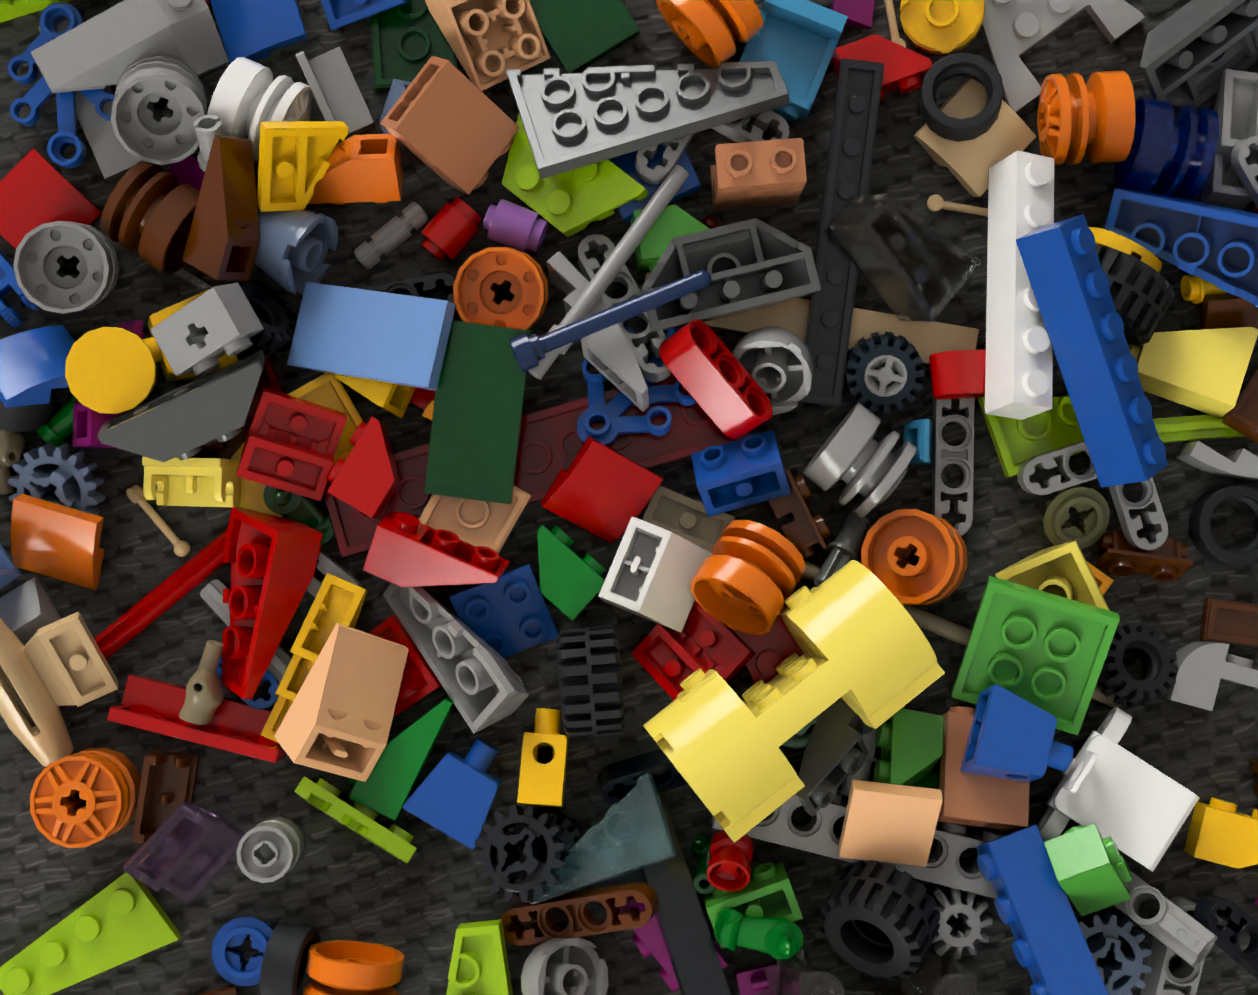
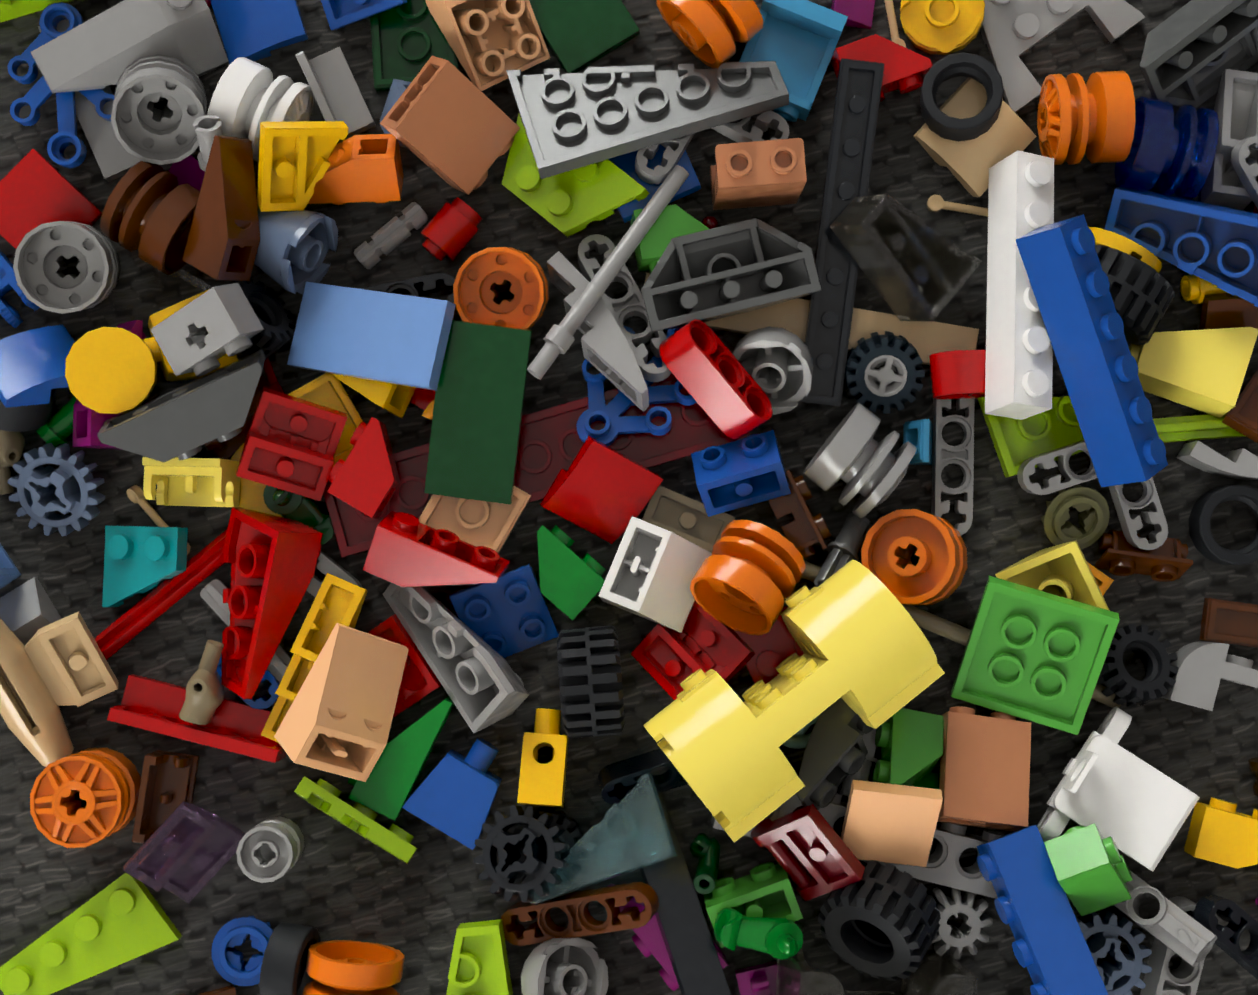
(56, 541): orange slope -> none
(139, 559): none -> teal wing
(515, 226): medium lavender brick -> none
(531, 349): dark blue piece -> none
(729, 862): red wheel -> none
(817, 848): none -> dark red plate
(1012, 739): blue torso -> none

